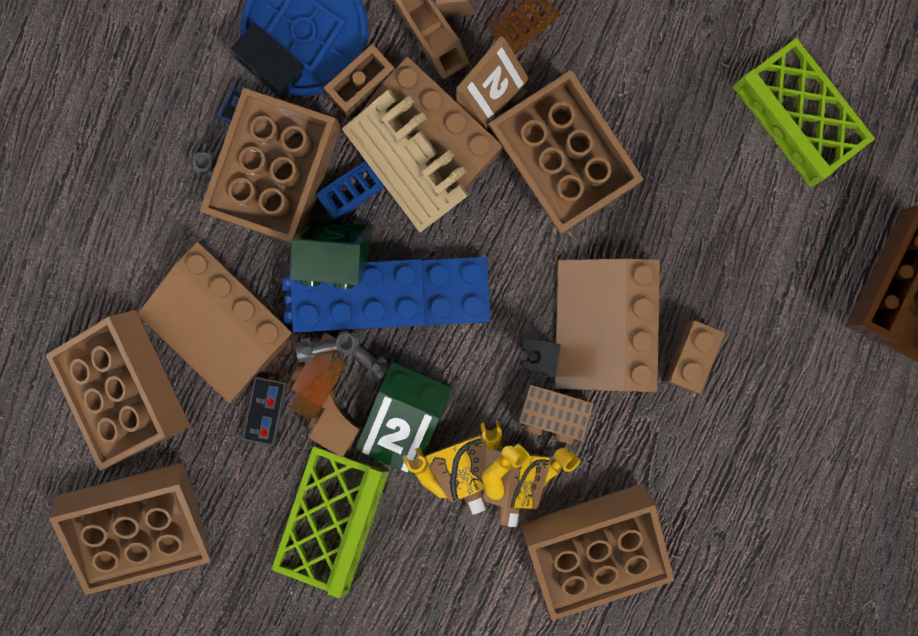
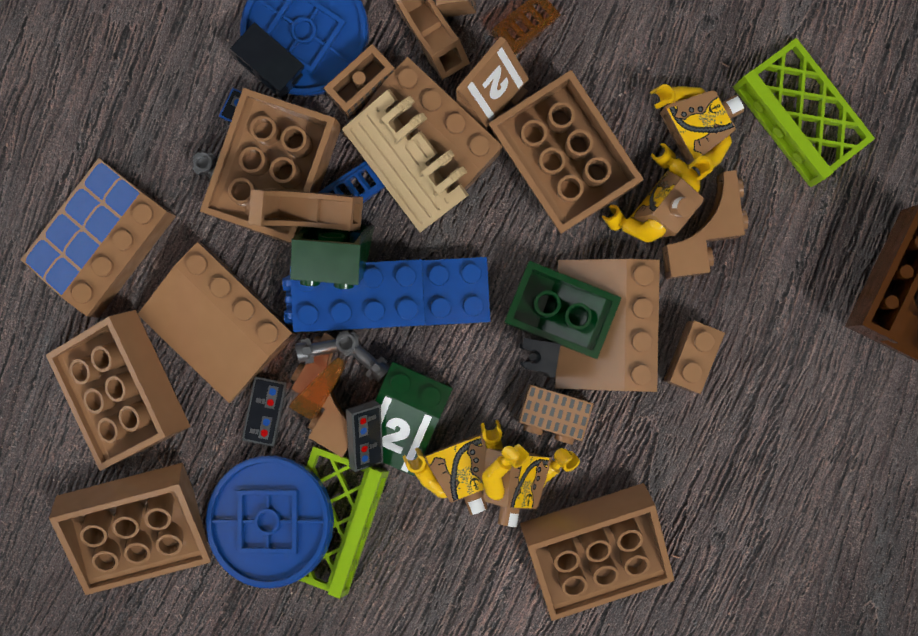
(97, 239): none -> slope
(269, 521): none -> blue plate
(304, 209): none -> medium nougat arch
(364, 435): none -> tile
(562, 310): none -> dark green slope
(667, 204): none -> torso
(698, 123): none -> torso
(725, 222): none -> medium nougat arch

